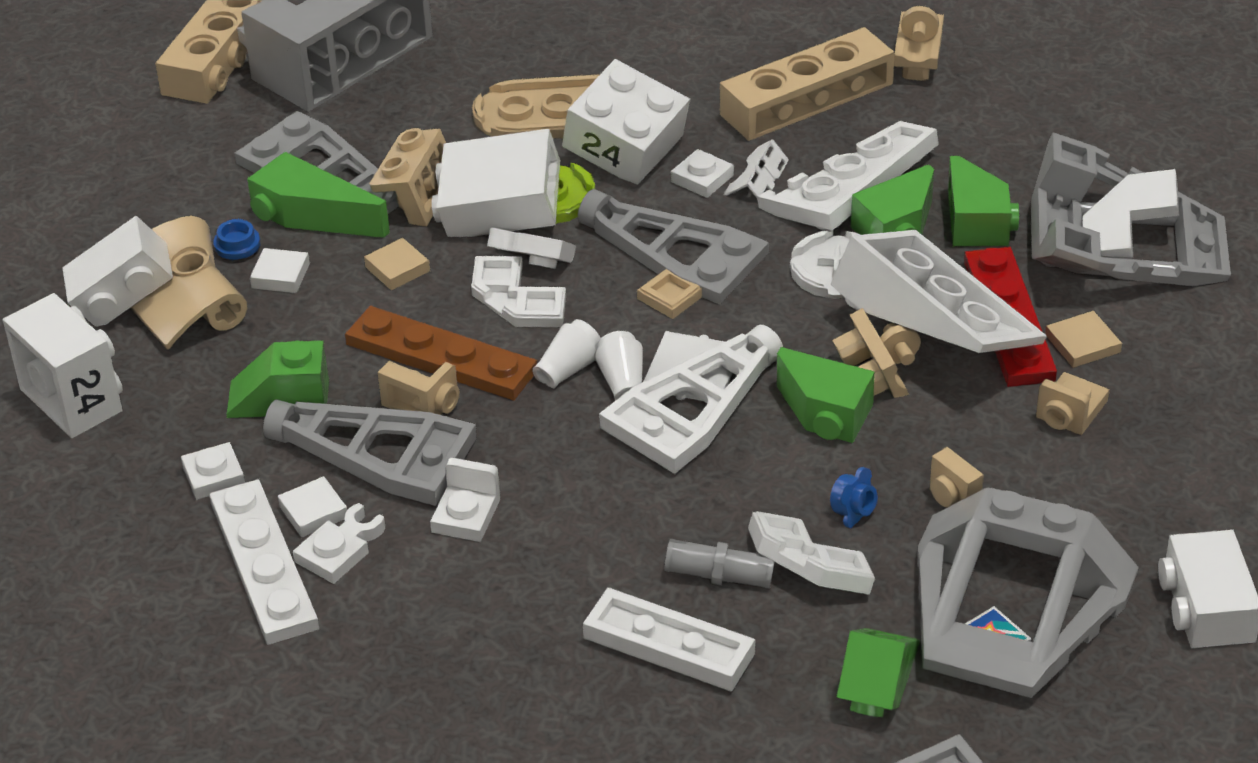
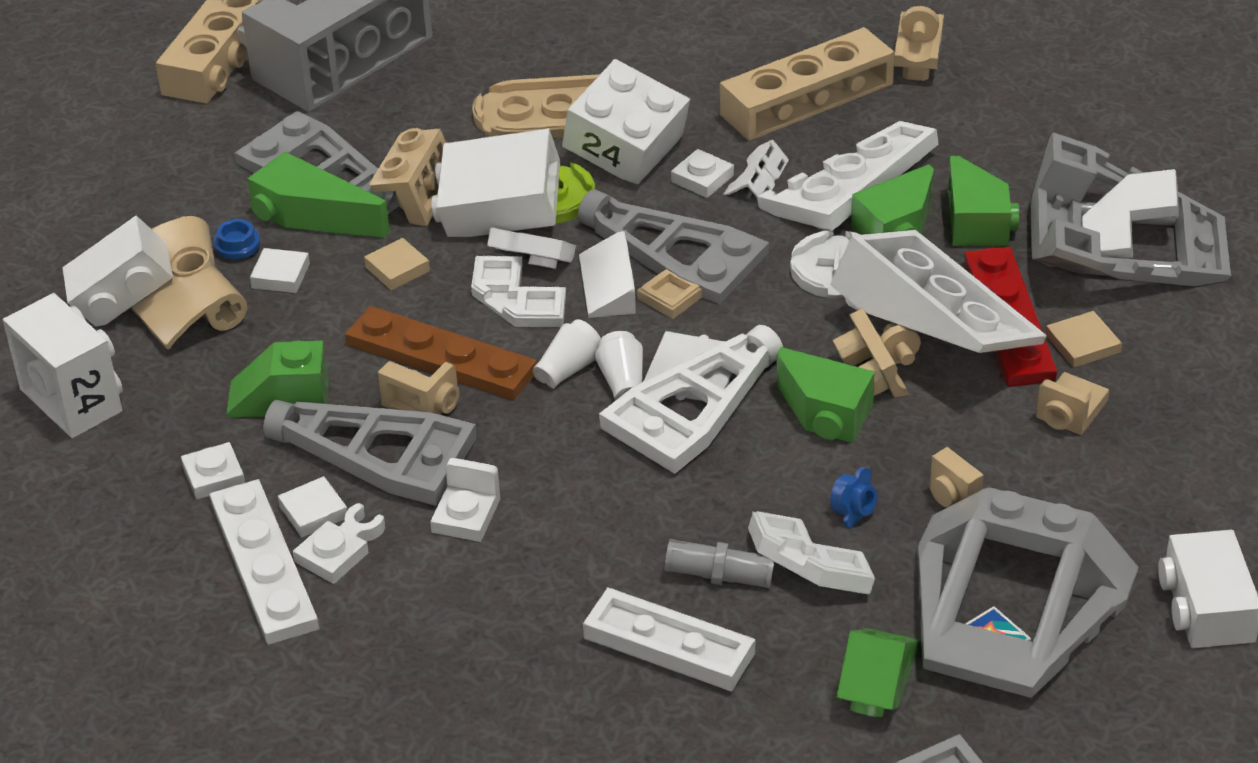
(608, 278): none -> white slope

